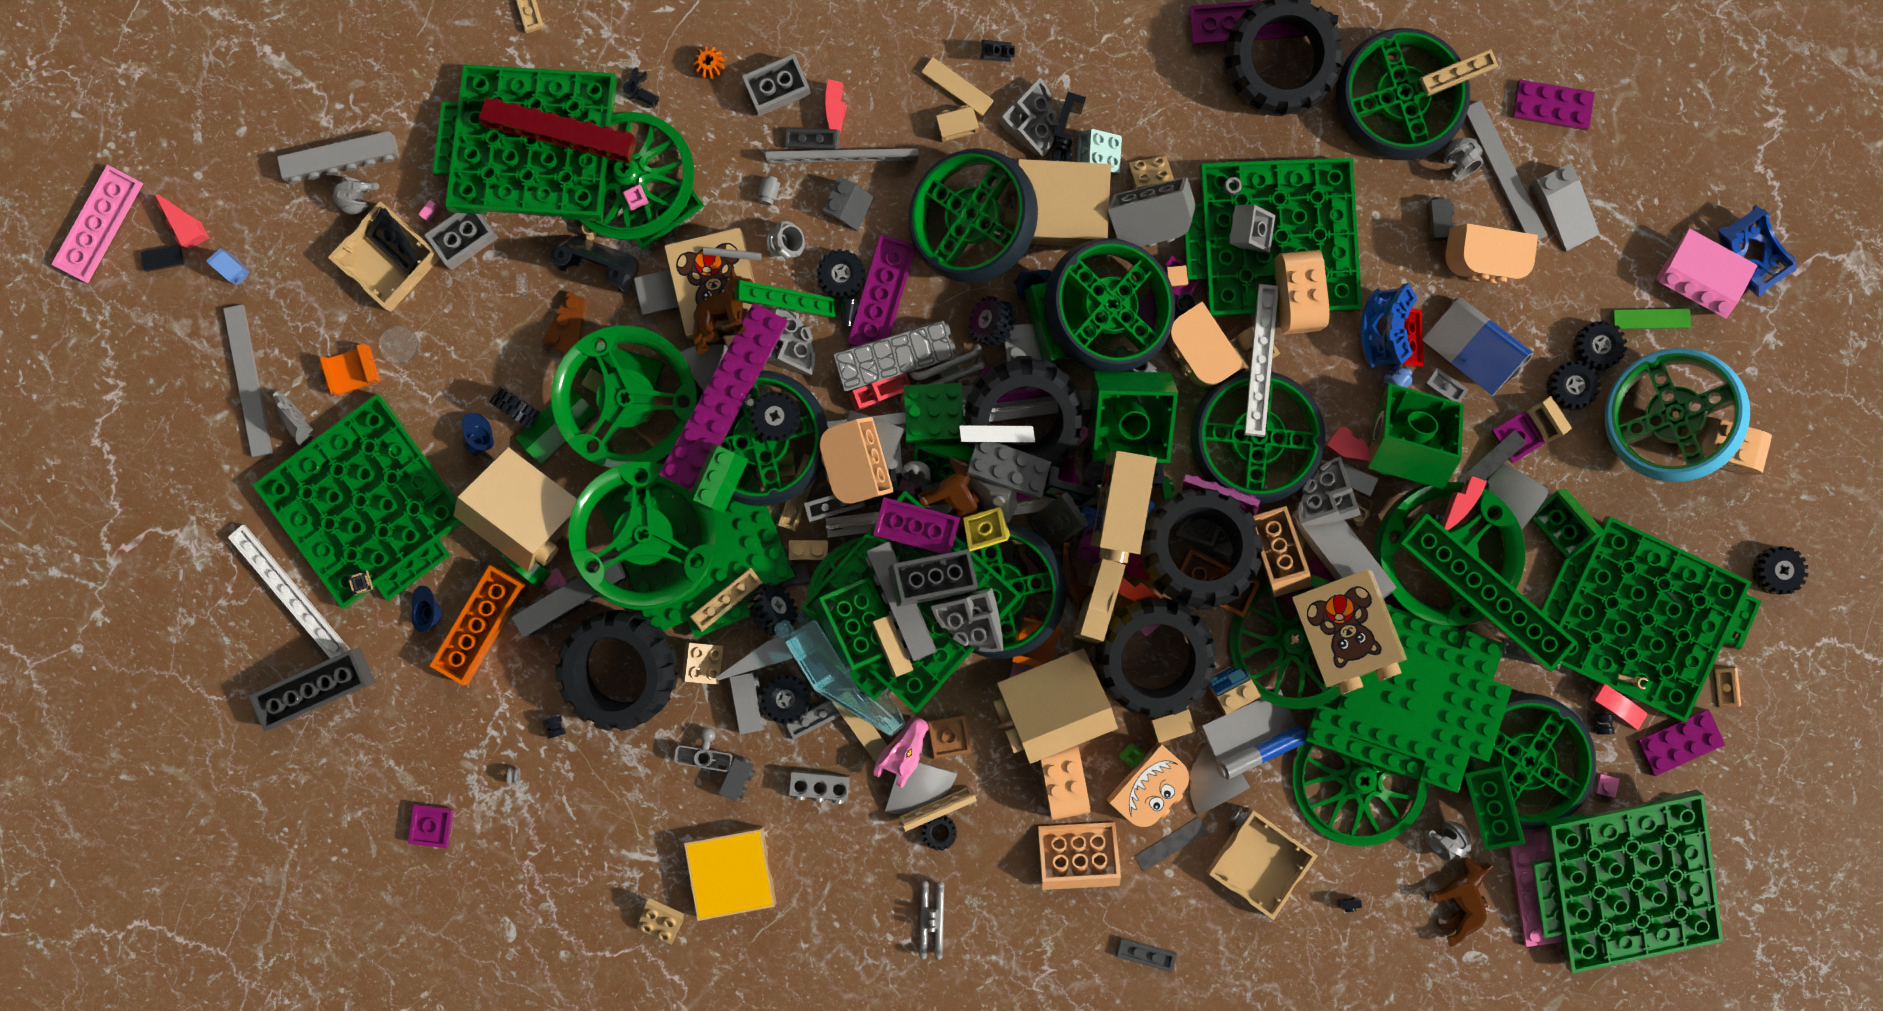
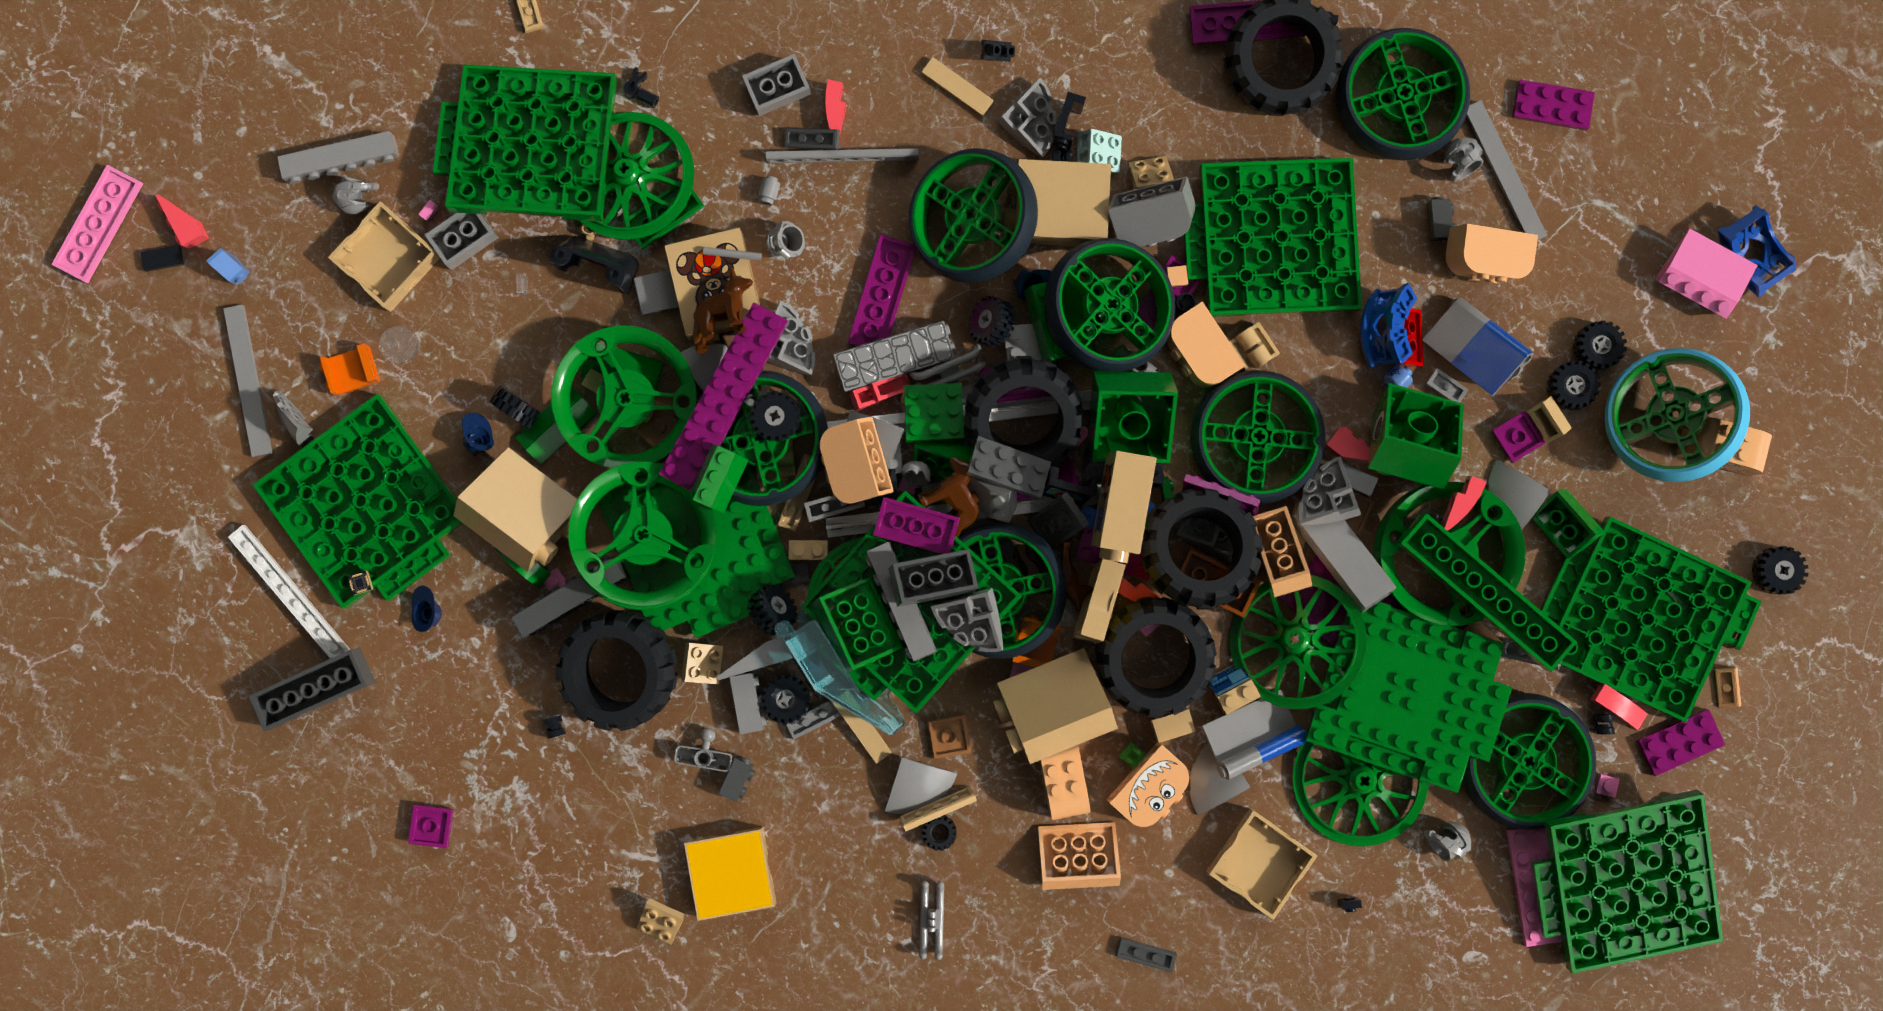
(392, 241): black wing -> none
(478, 625): orange brick -> none
(513, 776): light grey bush -> none
(558, 130): dark red brick -> none
(567, 324): dark orange wing -> none
(635, 197): bright pink tile -> none
(702, 59): orange gear -> none
(726, 599): tan tile -> none
(784, 299): green plate -> none
(829, 782): light grey brick -> none
(833, 268): black wheel -> none
(847, 203): dark grey slope -> none
(848, 311): black cone -> none
(892, 646): tan tile -> none
(903, 752): bright pink animal -> none
(957, 123): tan piece -> none
(986, 529): light yellow slope -> none
(997, 433): white sticker -> none
(1171, 844): flat silver sticker -> none
(1236, 181): light grey axle -> none
(1238, 816): light grey bush -> none
(1252, 228): light grey slope -> none
(1261, 360): white plate -> none
(1301, 291): light nougat brick -> none
(1350, 631): tan brick -> none
(1364, 514): tan plate -> none
(1458, 72): tan tile -> none
(1467, 897): reddish brown animal -> none
(1494, 807): green slope -> none
(1496, 457): flat silver sticker -> none
(1566, 206): light grey slope -> none
(1636, 681): tan hand -> none
(1652, 319): bright green tile -> none

